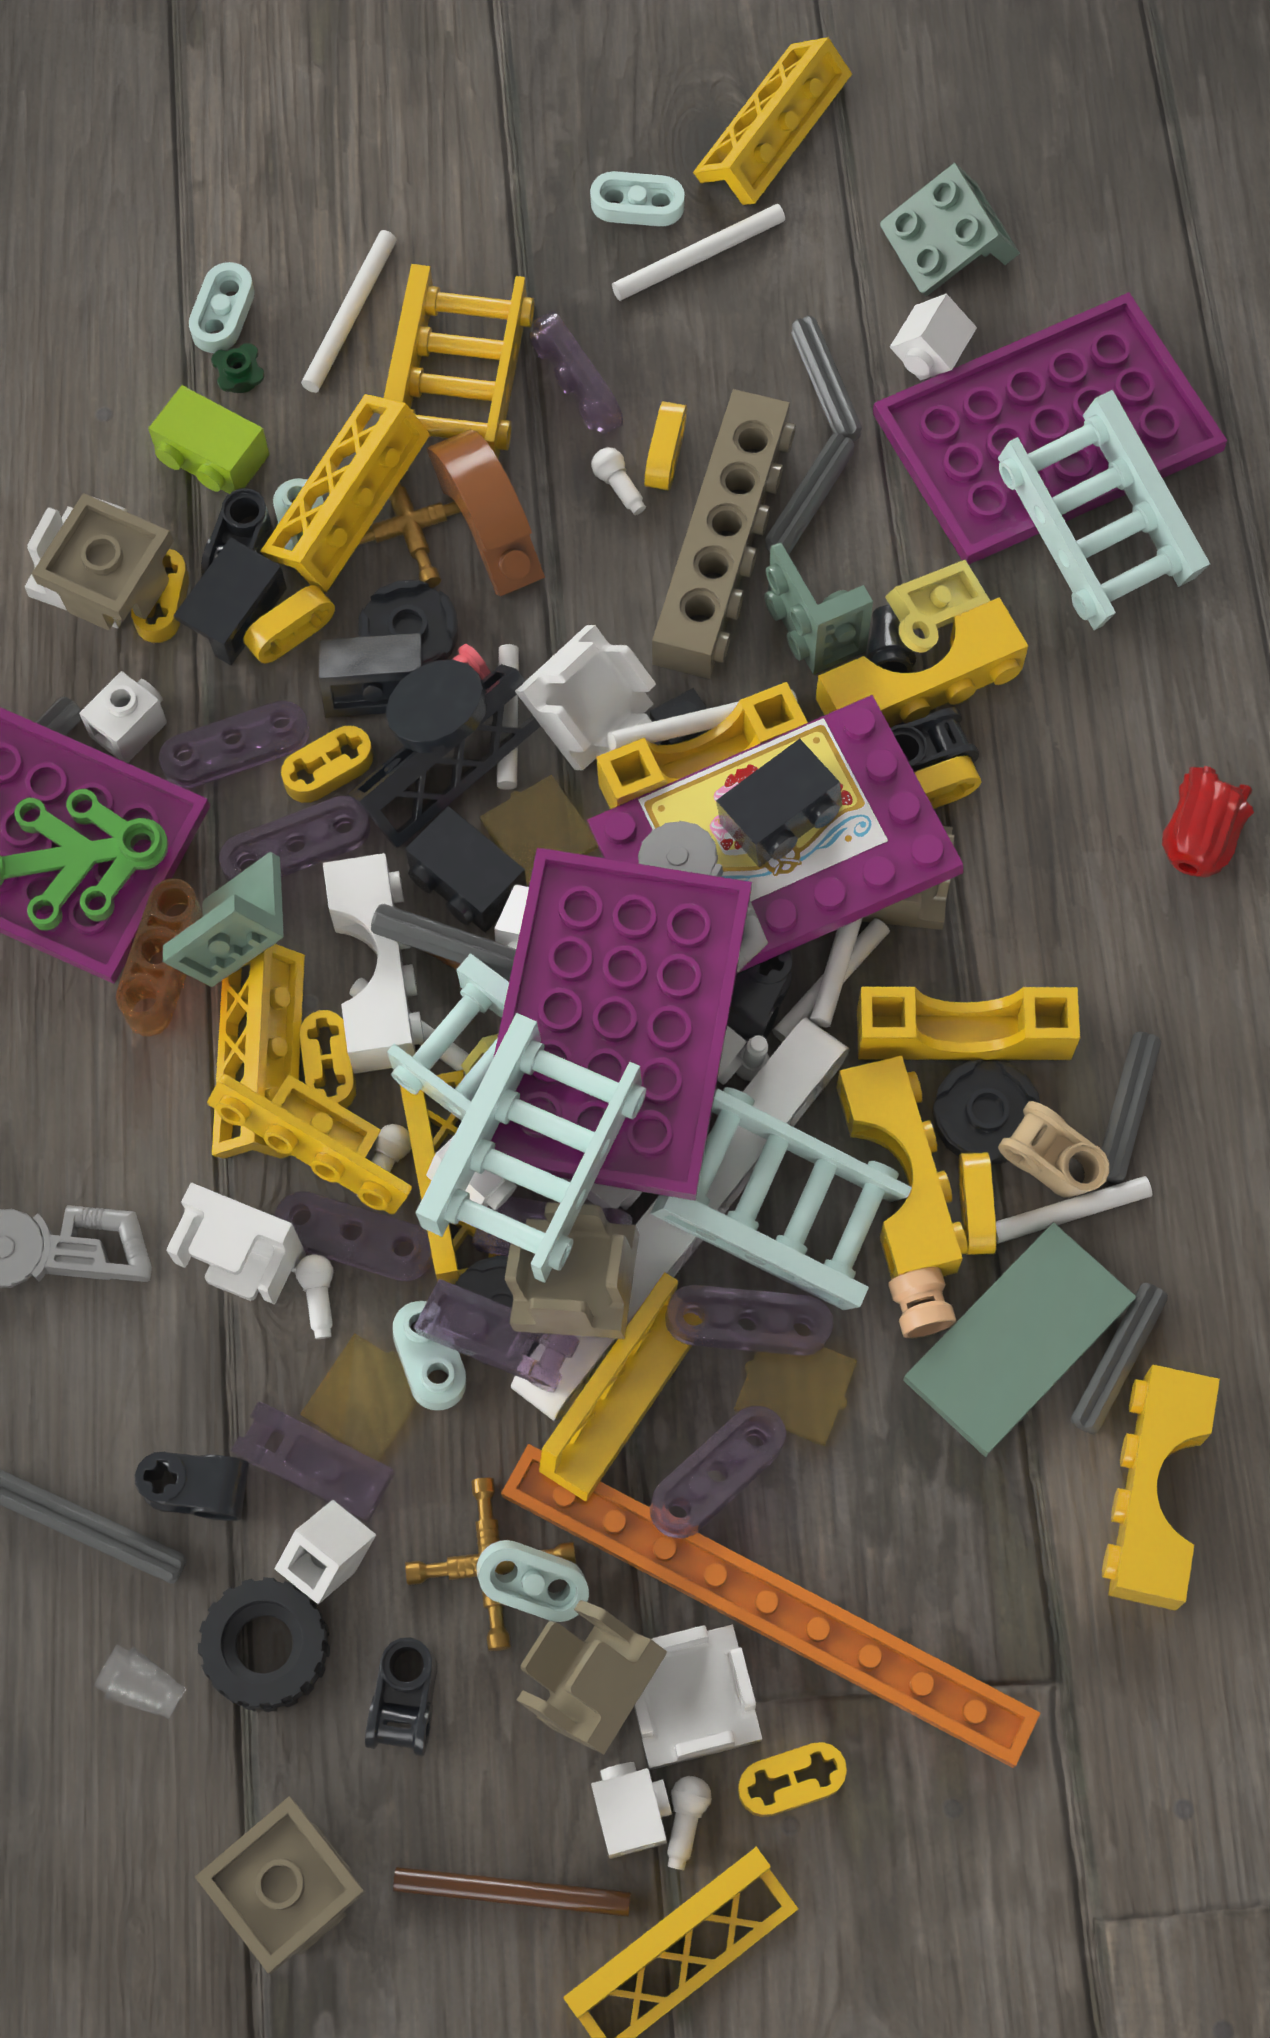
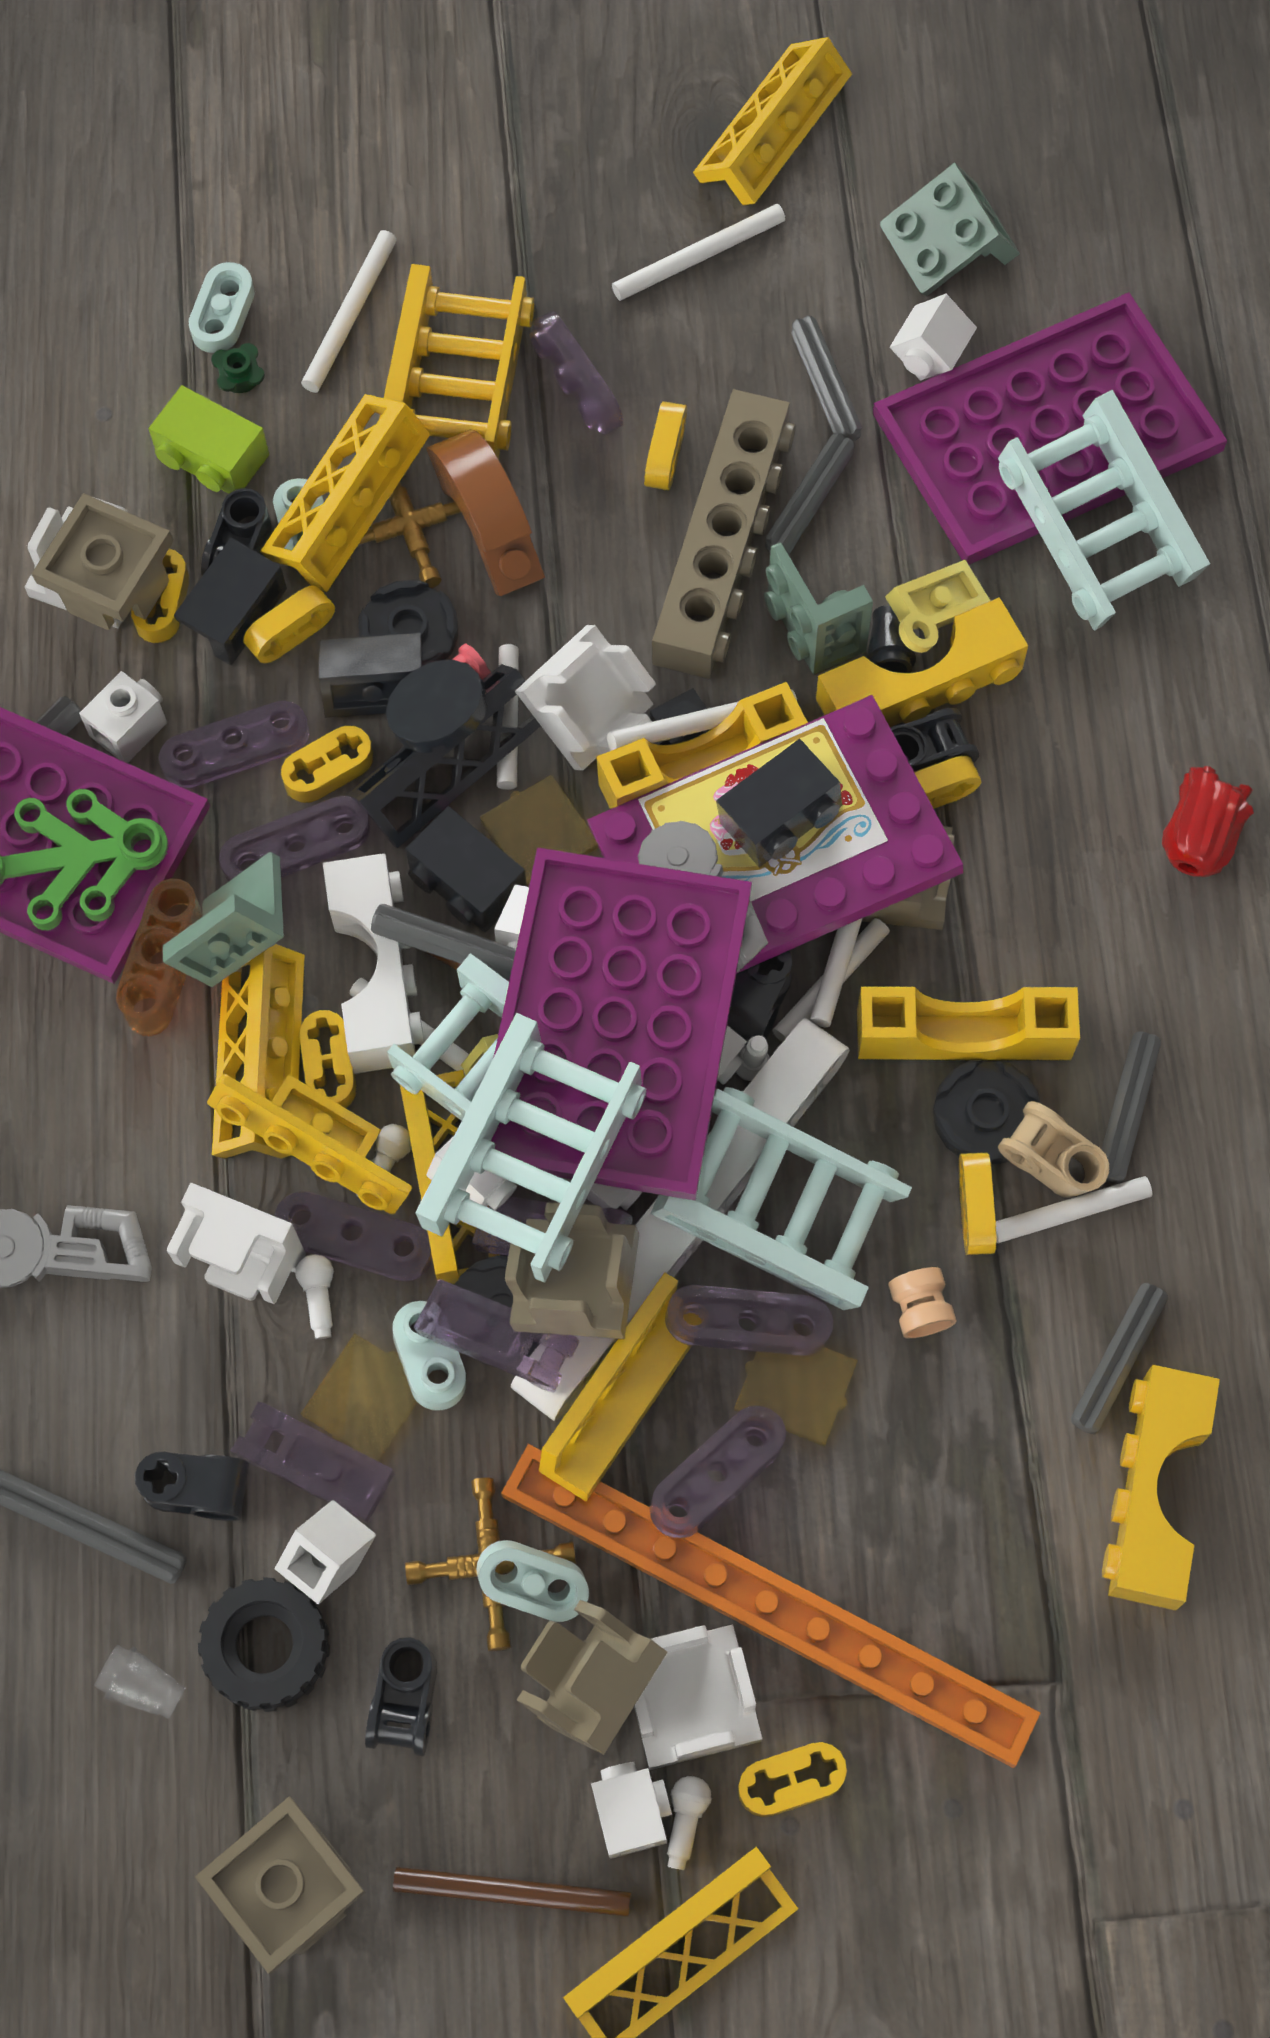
(610, 467): white piece -> none
(637, 198): light aqua plate -> none
(882, 1108): yellow arch -> none
(1019, 1339): sand green tile -> none

